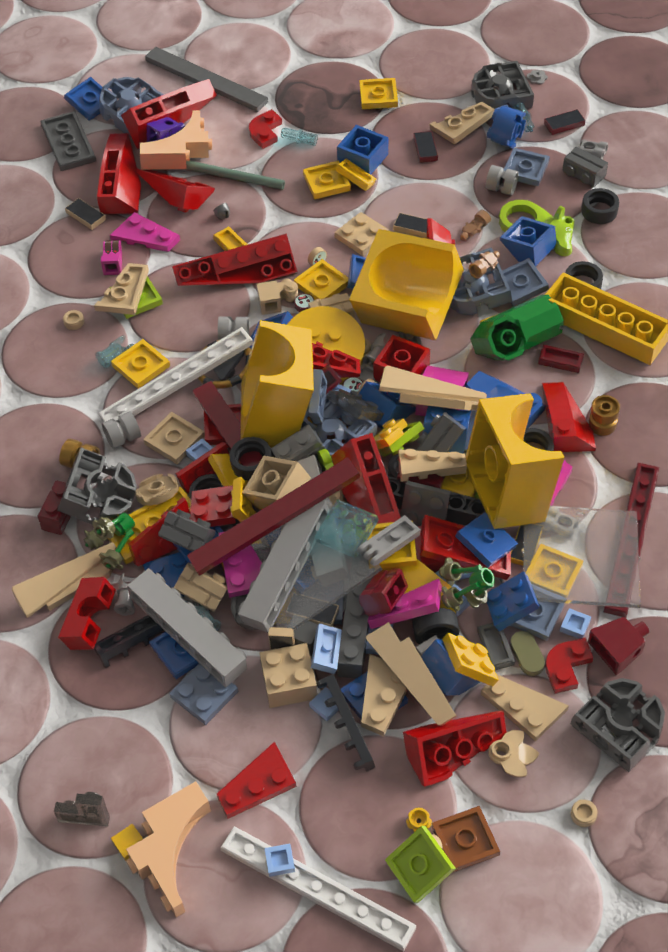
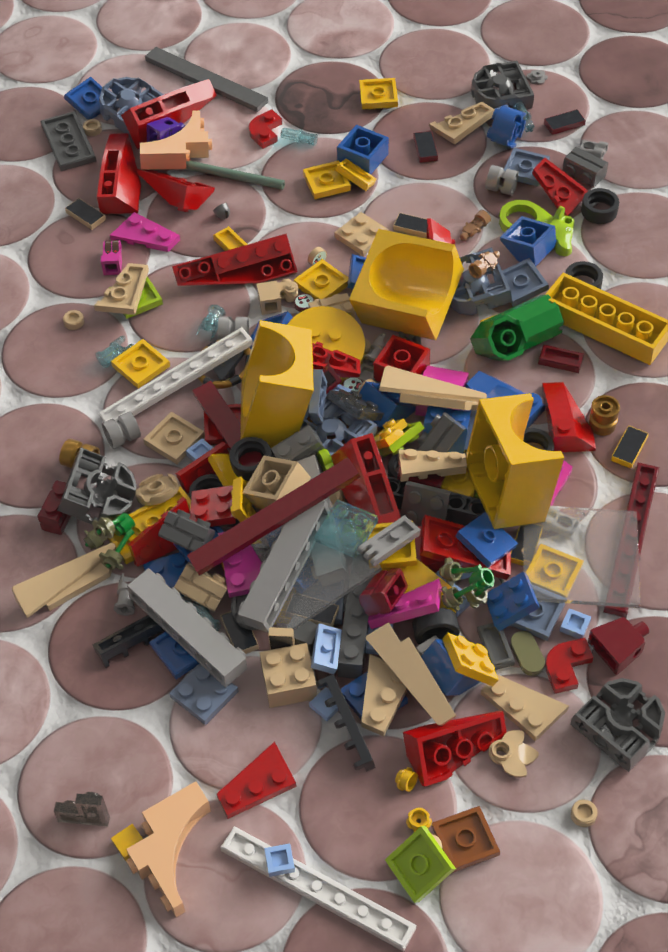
(78, 629): red arch -> none
(92, 127): none -> tan tile
(210, 322): none -> clear light blue piece
(238, 635): none -> black tile
(406, 779): none -> yellow plate
(559, 186): none -> red wing
(629, 447): none -> black tile

